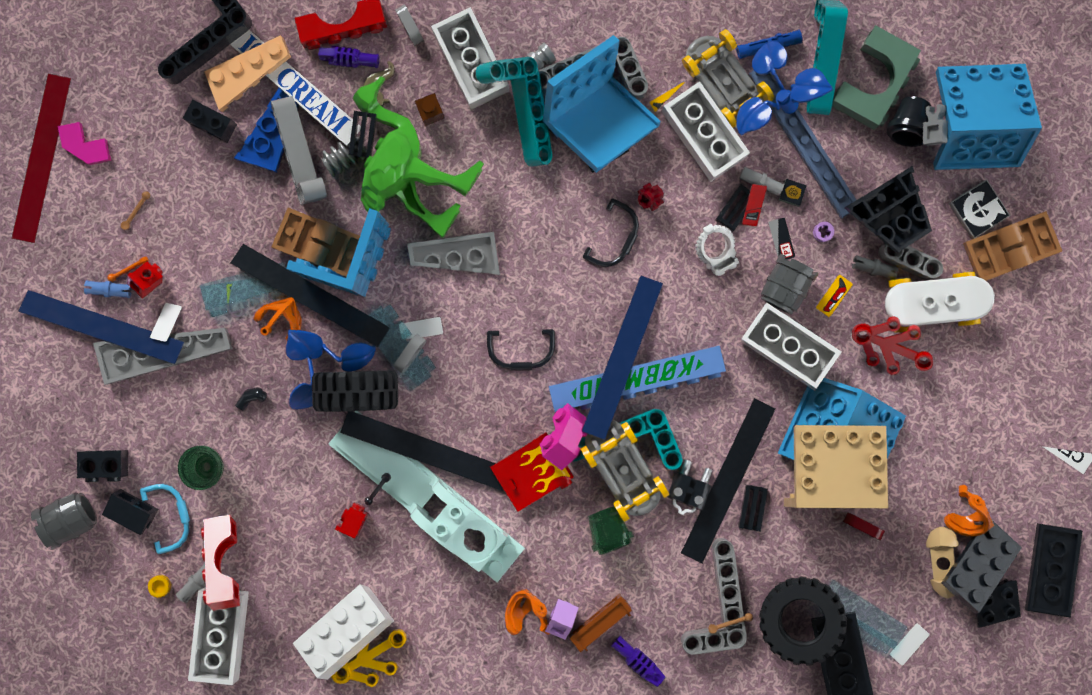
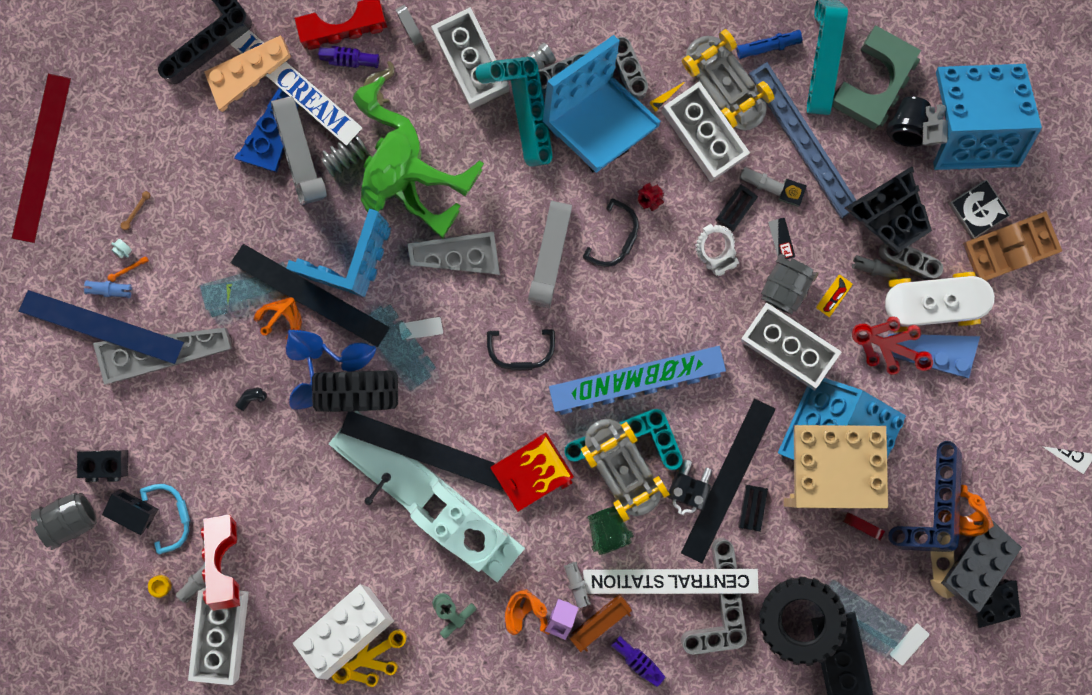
(90, 152): dark pink tile -> none
(121, 249): none -> light aqua plate
(145, 285): red brick -> none
(165, 322): white sticker -> none
(192, 469): clear green piece -> none
(209, 121): black brick -> none
(316, 241): medium nougat plate -> none
(352, 520): red brick -> none
(362, 134): black tile -> none
(409, 353): light grey beam -> none
(429, 109): reddish brown brick -> none
(449, 612): none -> sand green piece
(550, 254): none -> light grey beam
(562, 444): dark pink brick -> none
(577, 585): none -> light grey pin
(622, 357): dark blue sticker -> none
(671, 581): none -> white sticker
(713, 628): medium nougat hinge -> none
(754, 205): red sticker -> none
(808, 86): blue plant -> none
(829, 228): lavender bush -> none
(941, 508): none -> dark blue beam
(949, 352): none -> medium blue wing
(1053, 570): black tile -> none

